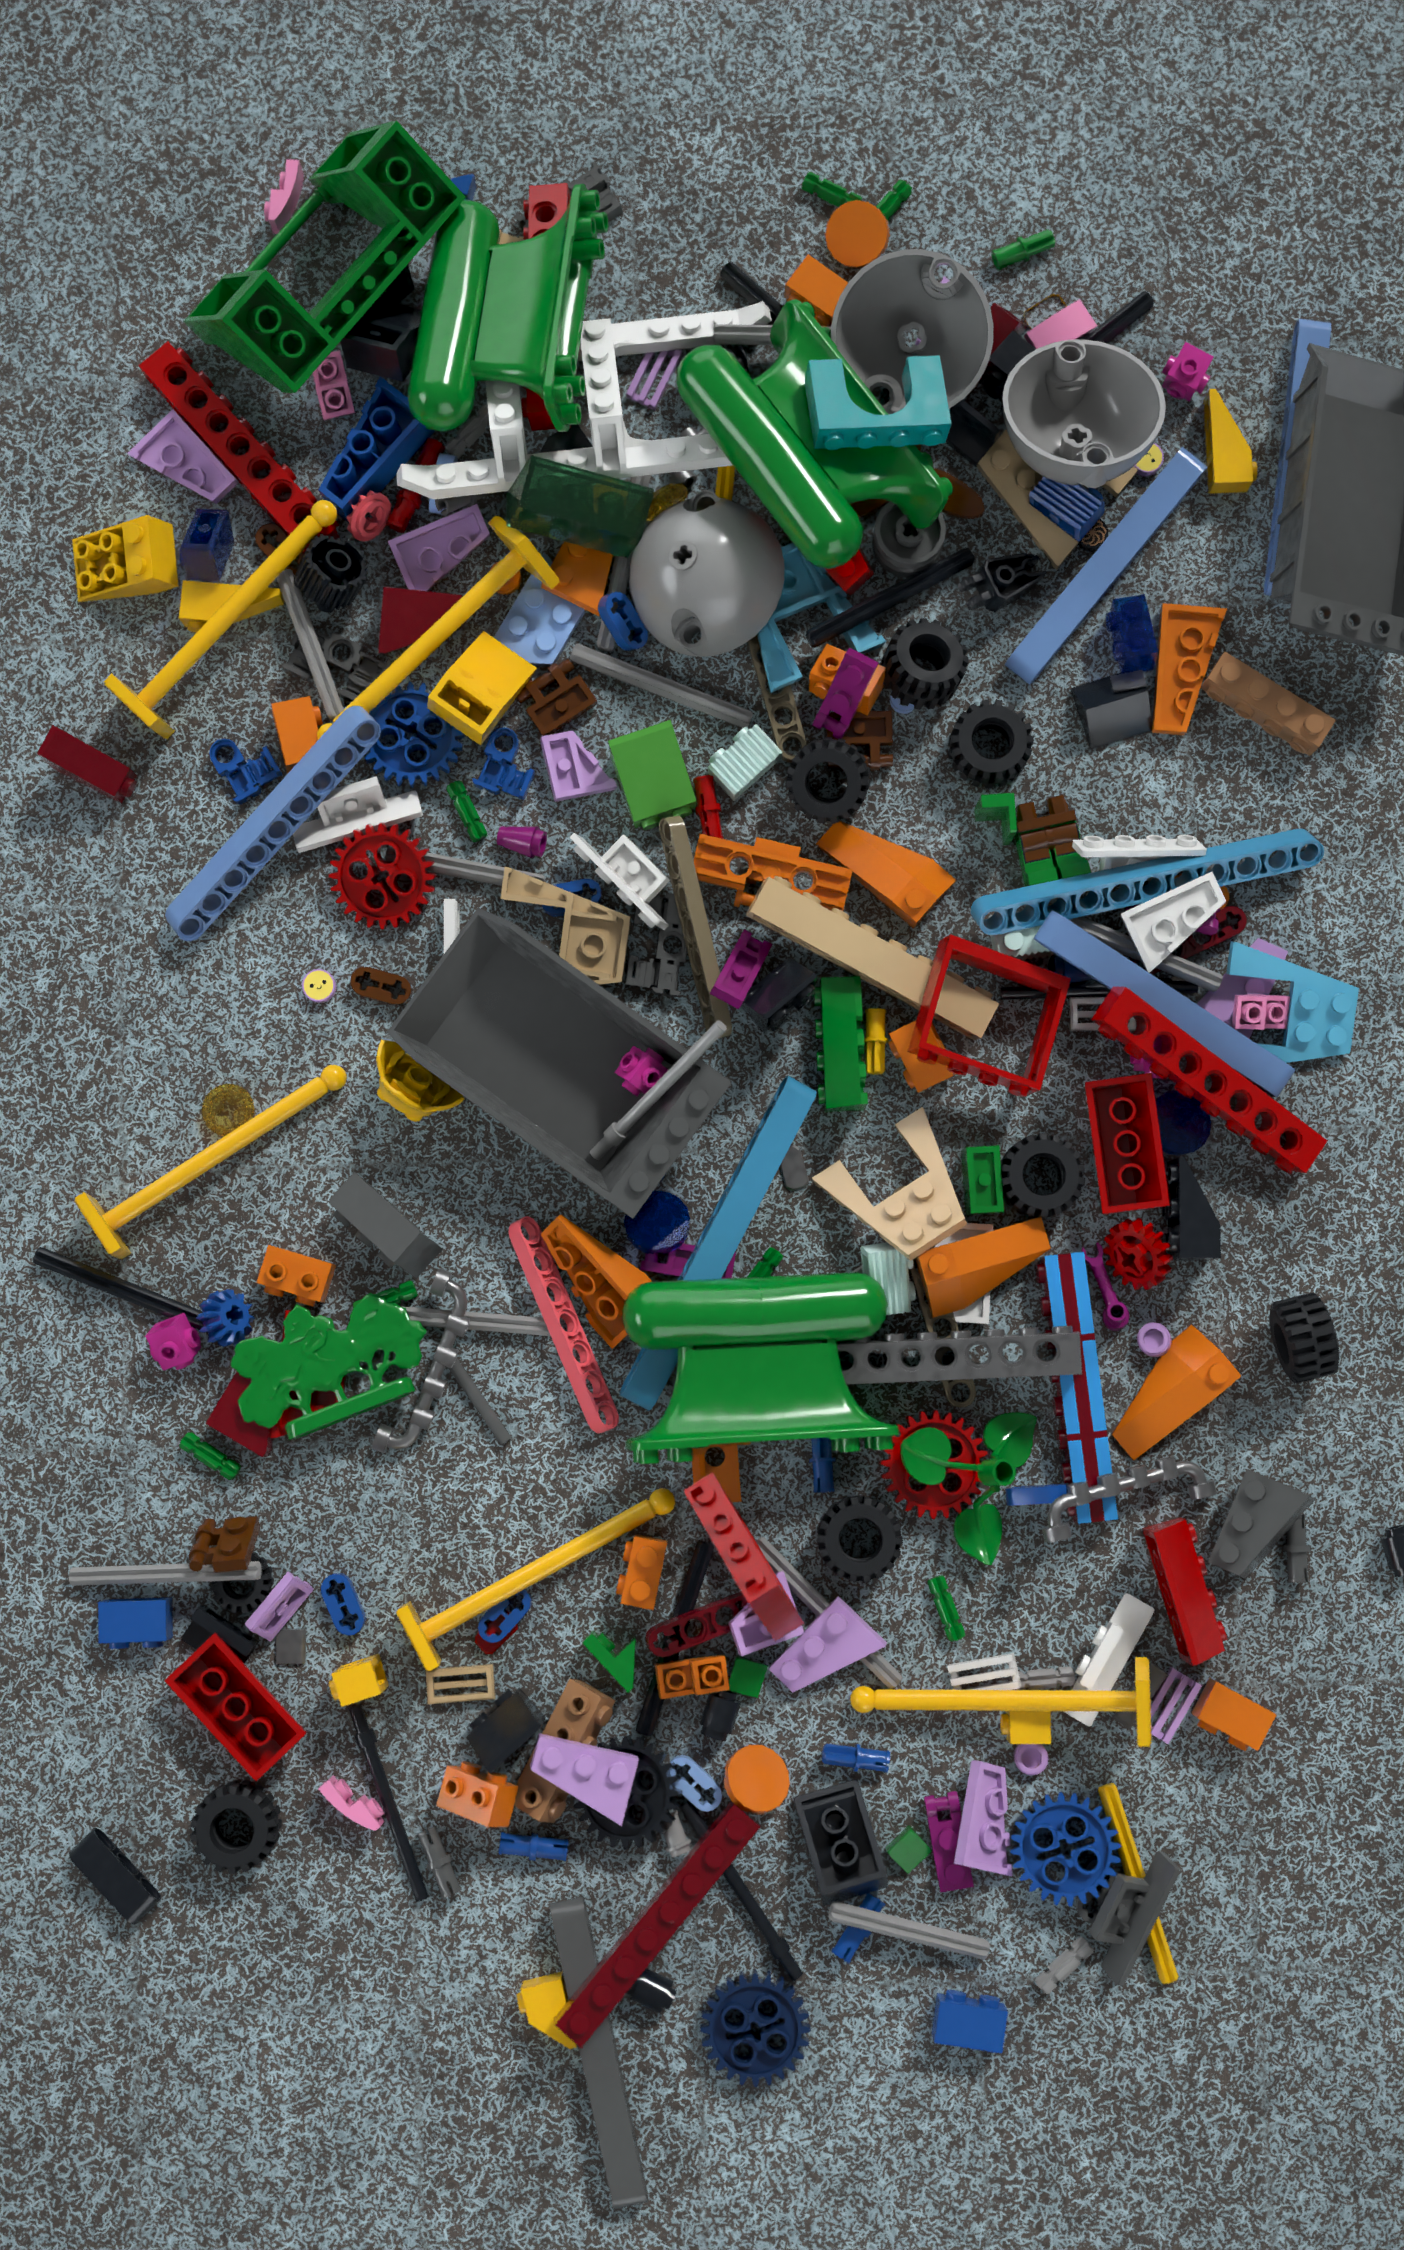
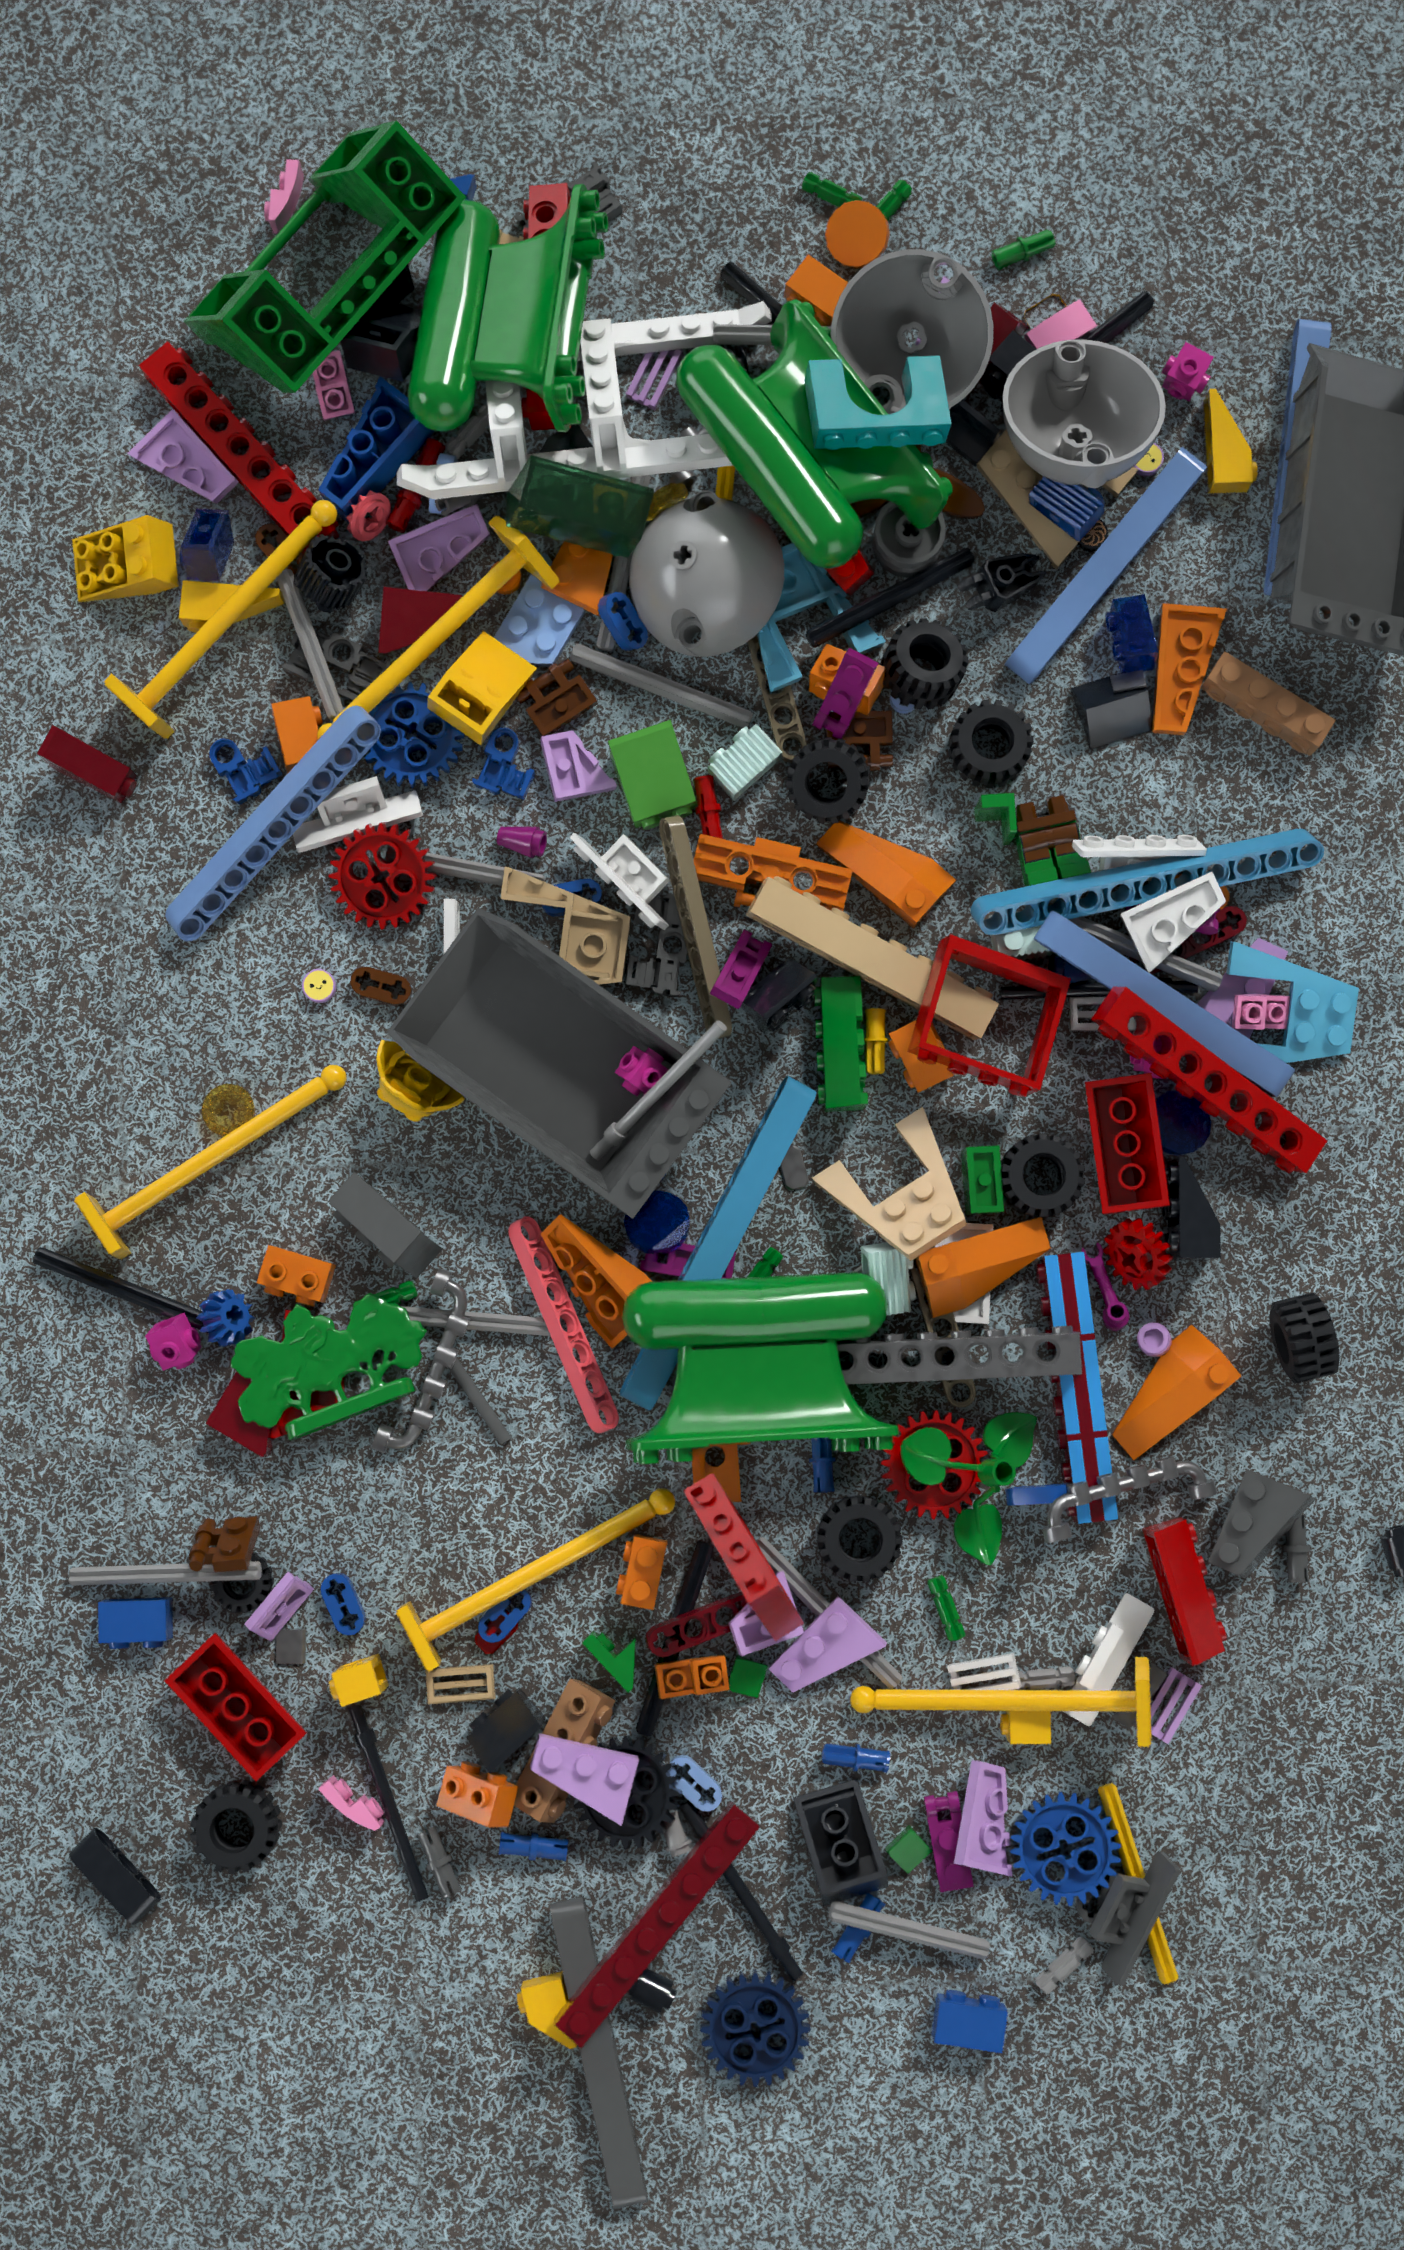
(207, 1622): black panel -> none
(210, 1456): green axle -> none
(466, 811): green axle -> none
(720, 1715): black brick -> none
(756, 1779): orange tile -> none
(1031, 1758): lavender tile -> none
(1233, 1714): orange brick -> none

